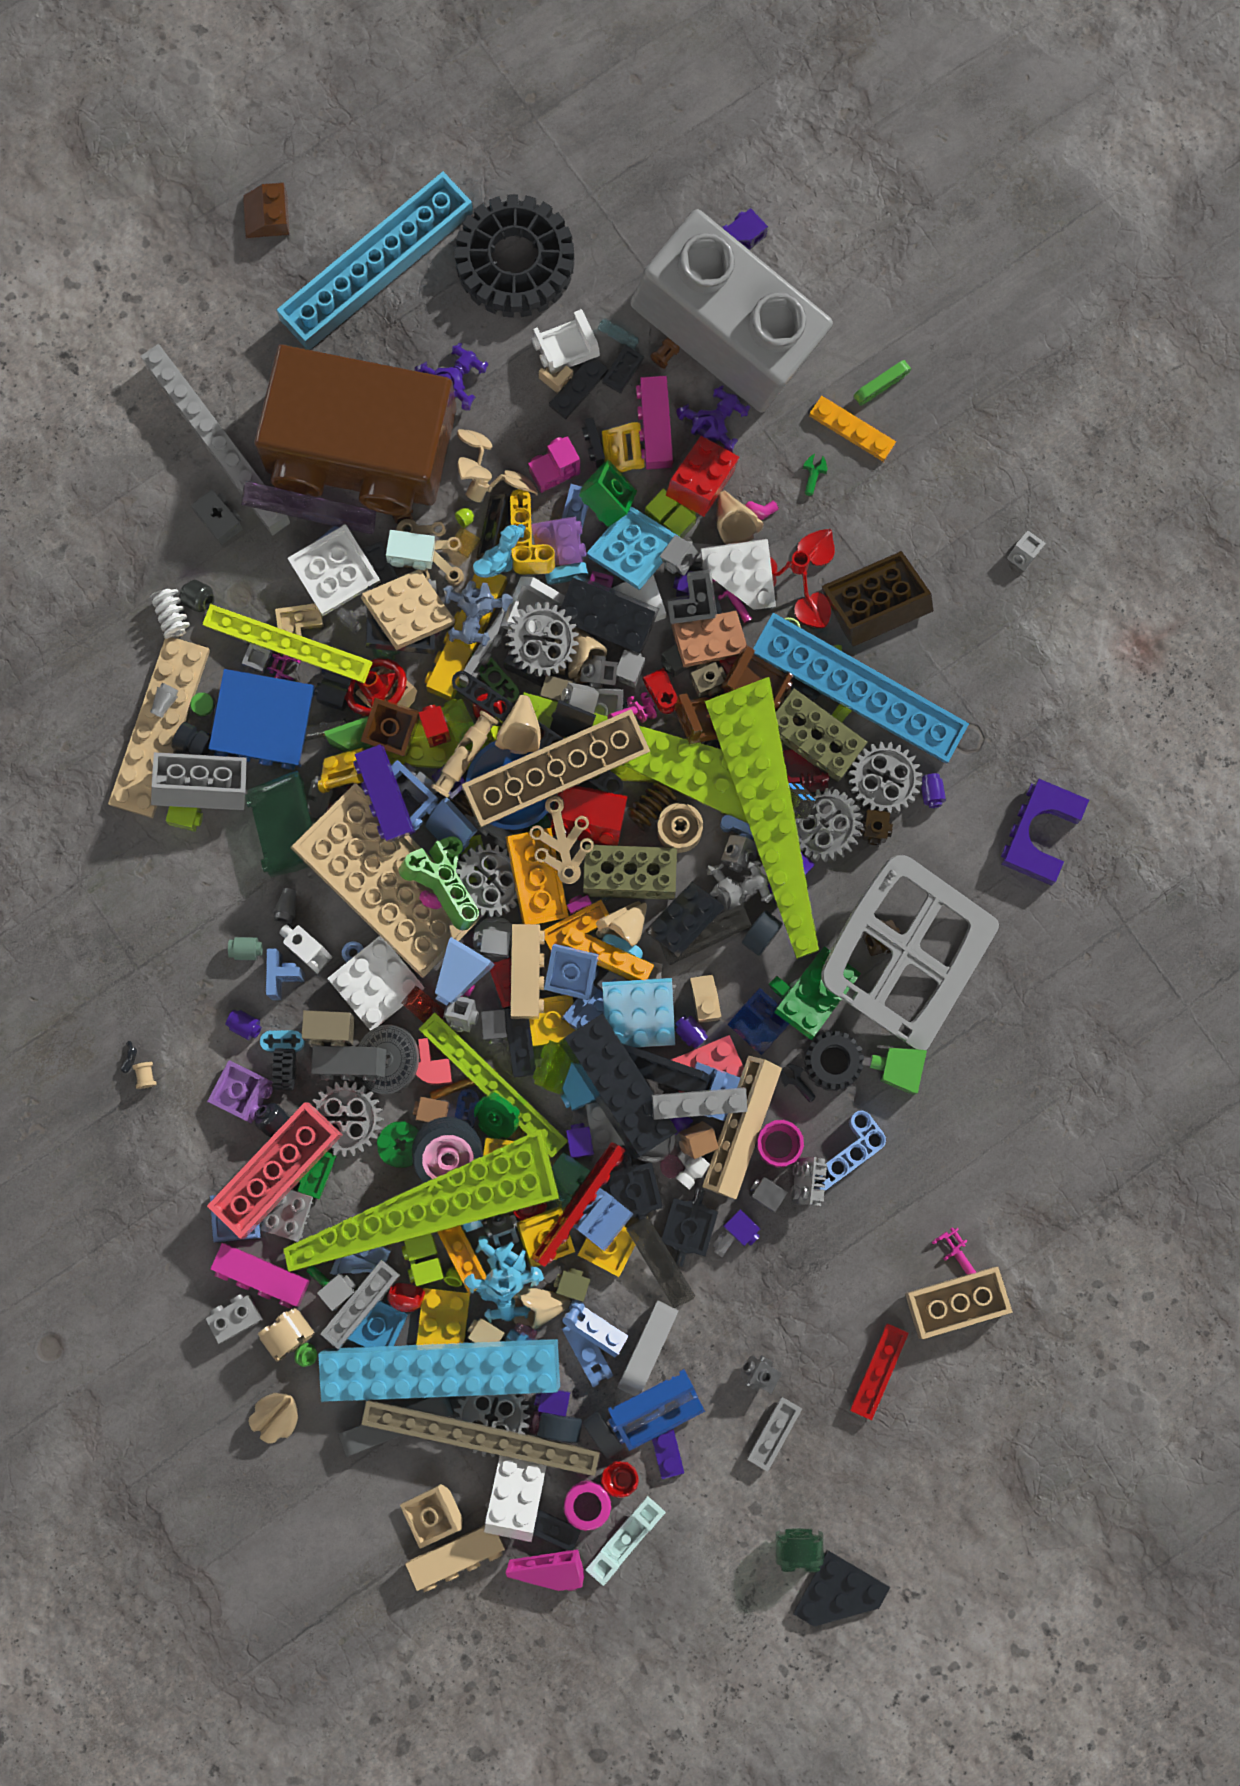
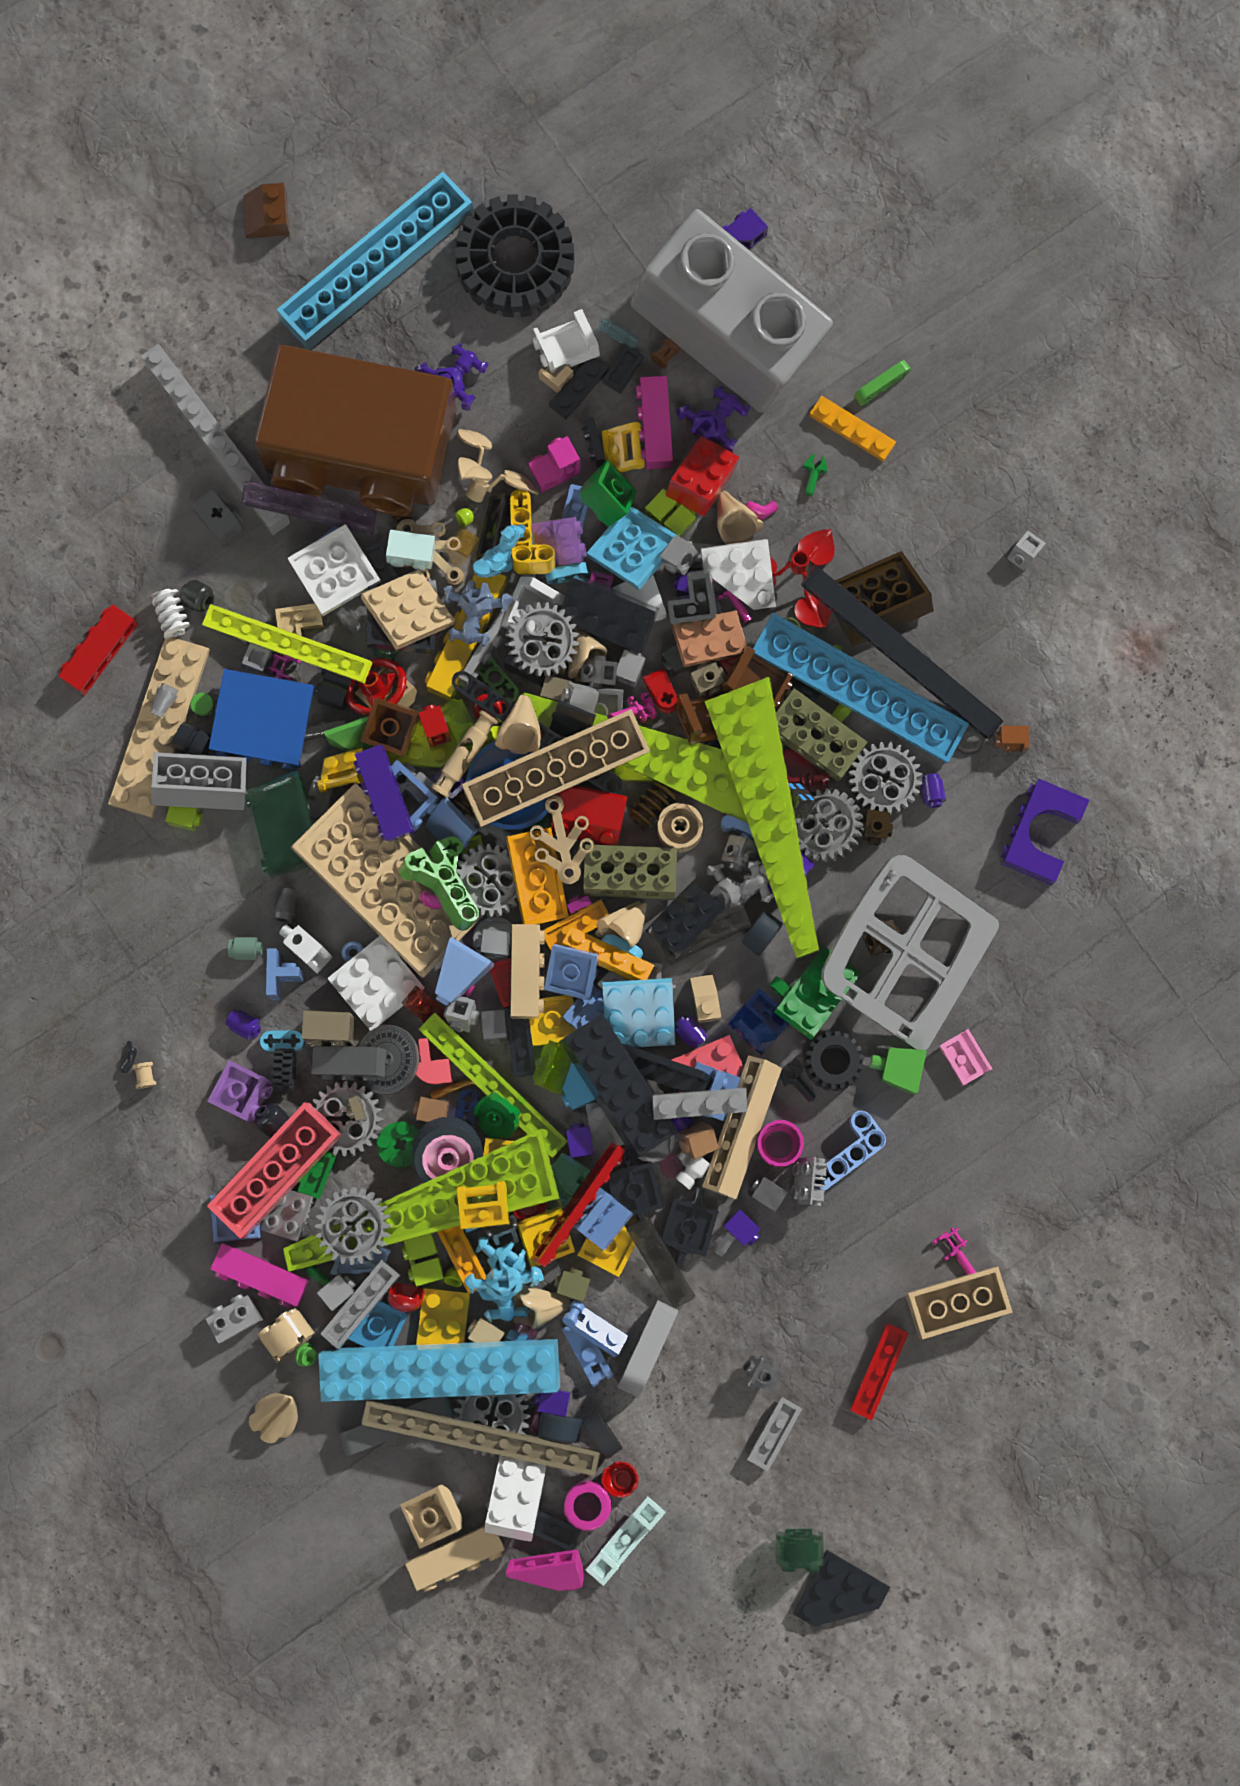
(98, 649): none -> red brick
(339, 1210): none -> light grey gear
(356, 1109): none -> dark tan plate
(484, 1213): none -> yellow plate
(655, 1411): blue door -> none
(668, 1454): dark purple plate -> none
(901, 652): none -> black beam
(965, 1057): none -> bright pink plate
(1012, 738): none -> dark orange brick

